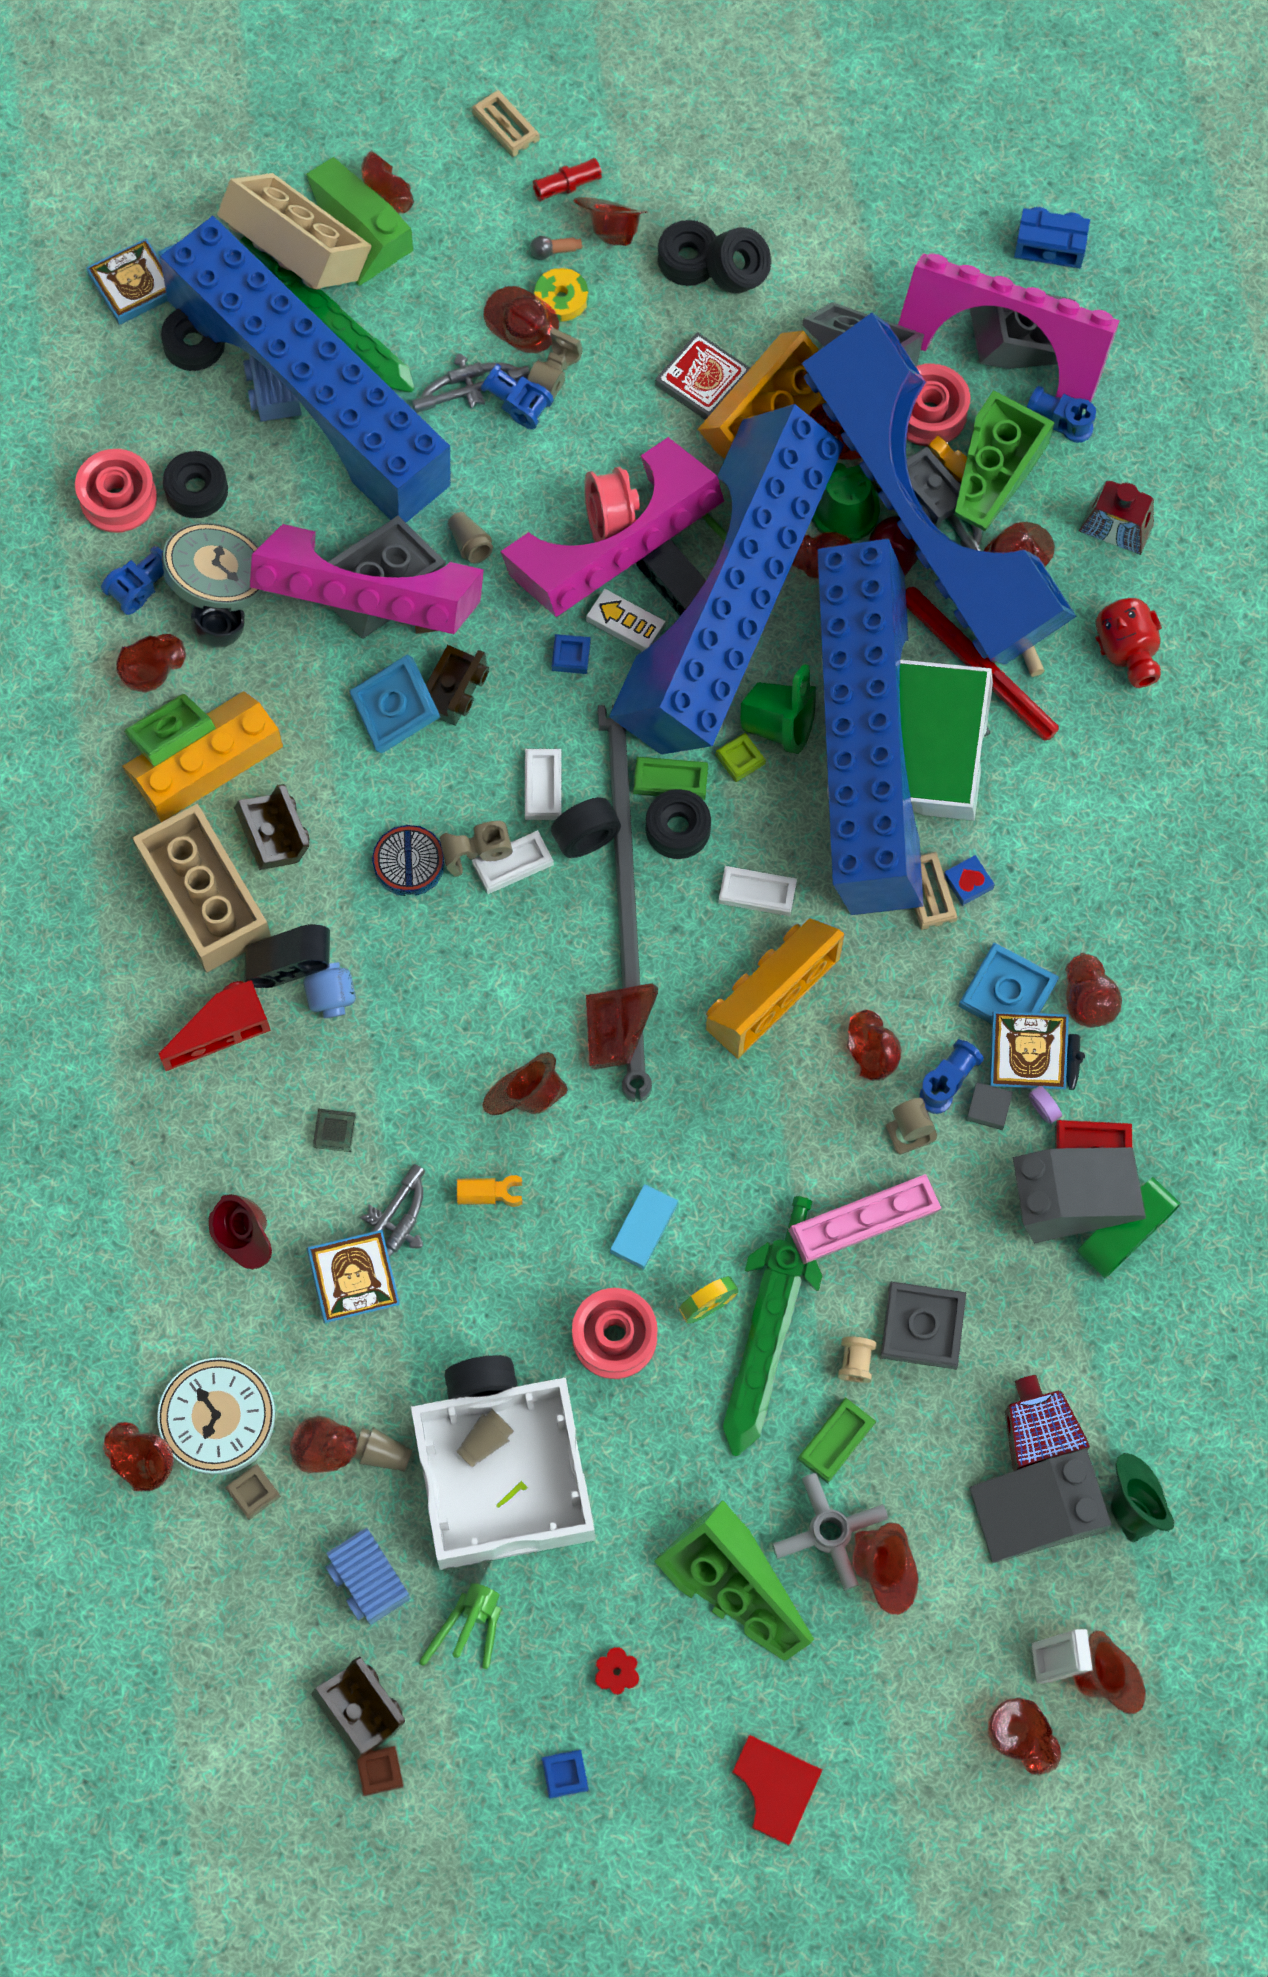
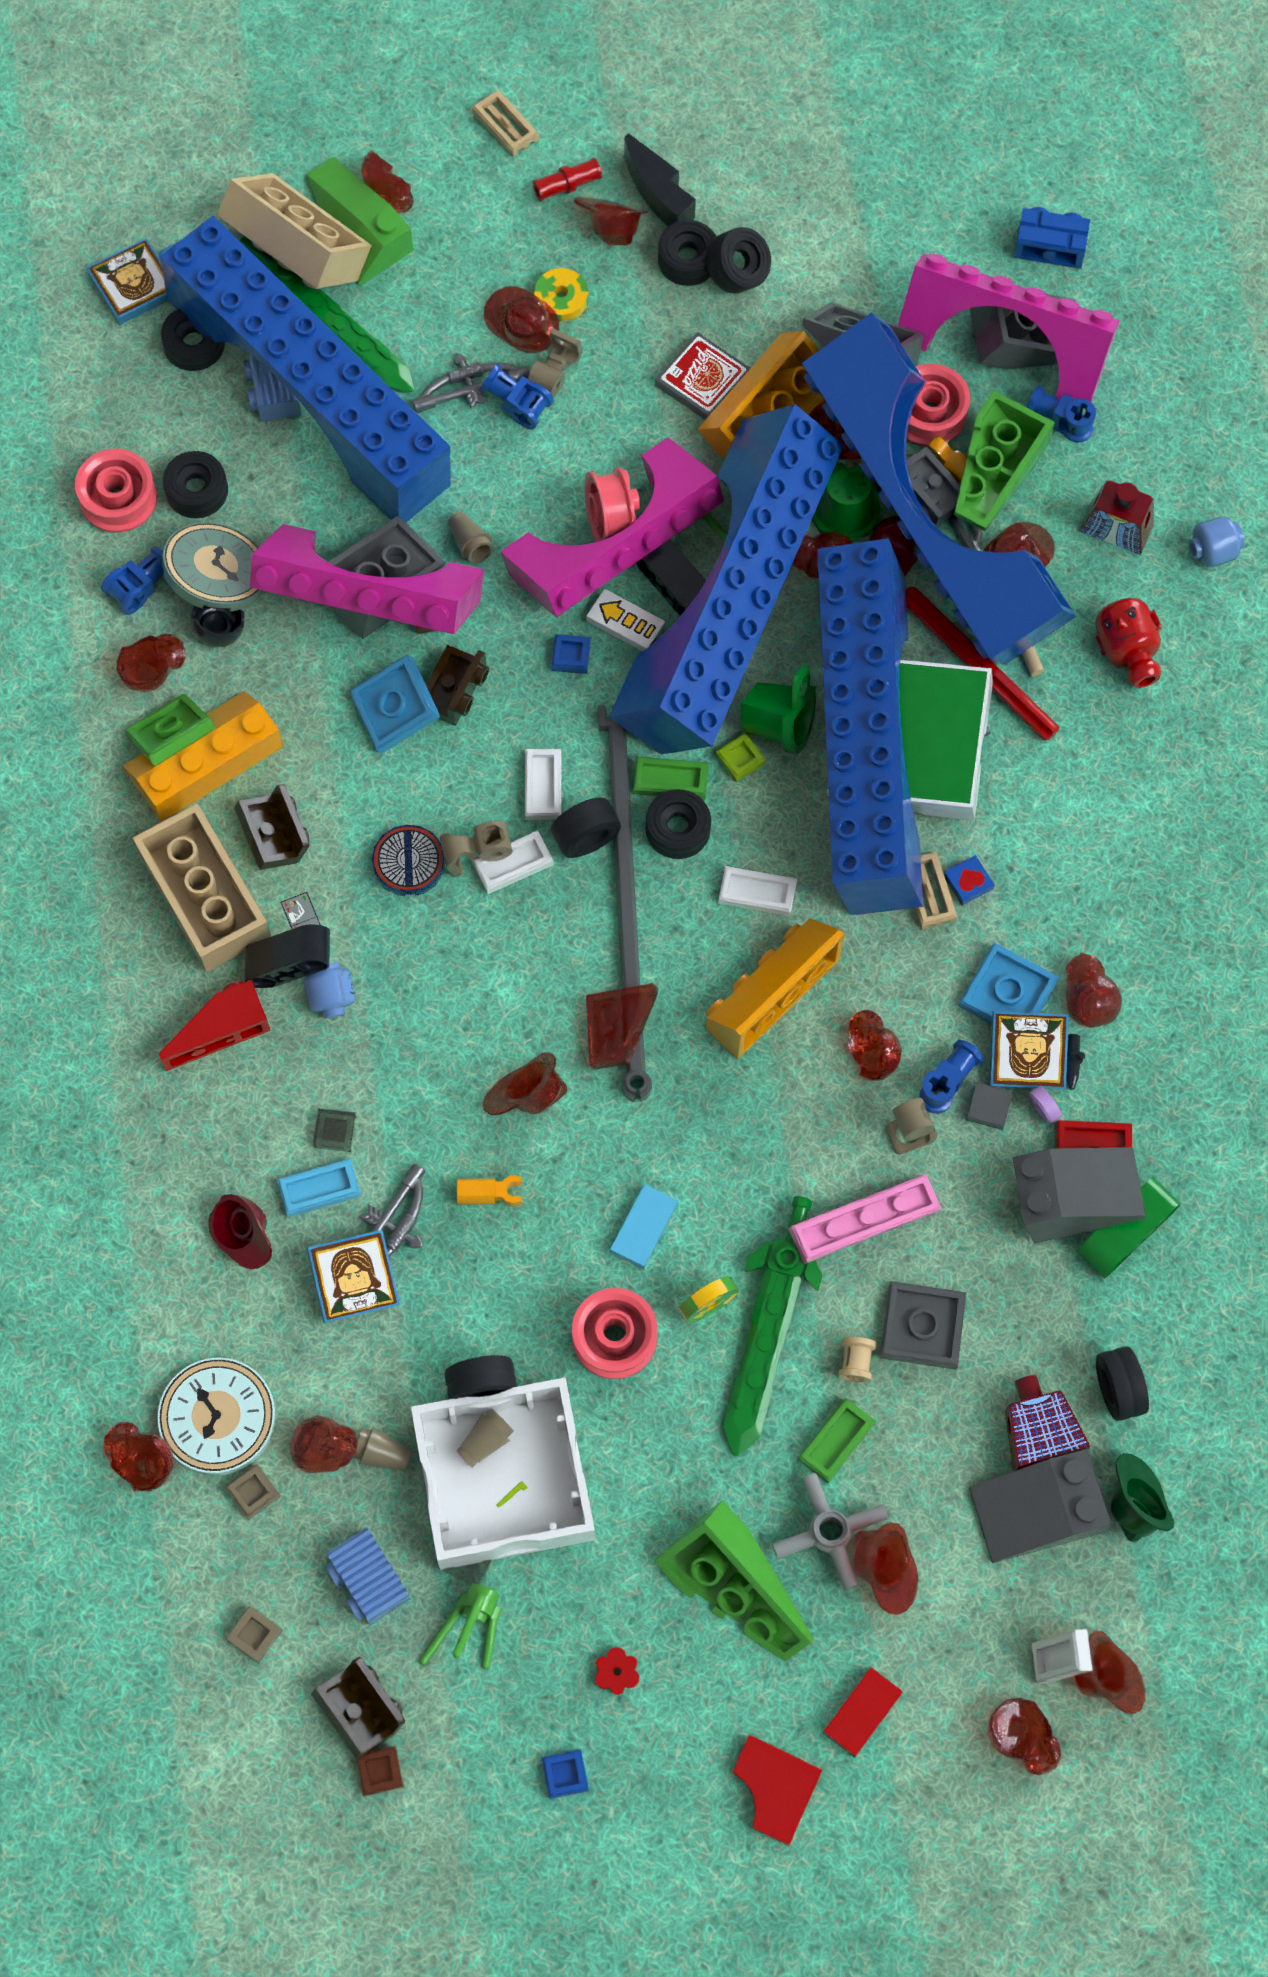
(254, 1634): none -> dark tan tile
(300, 911): none -> light grey sticker
(319, 1187): none -> medium azure tile
(543, 247): piece -> none
(658, 183): none -> black slope
(862, 1712): none -> red tile
(1122, 1383): none -> black tyre
(1216, 541): none -> medium blue head

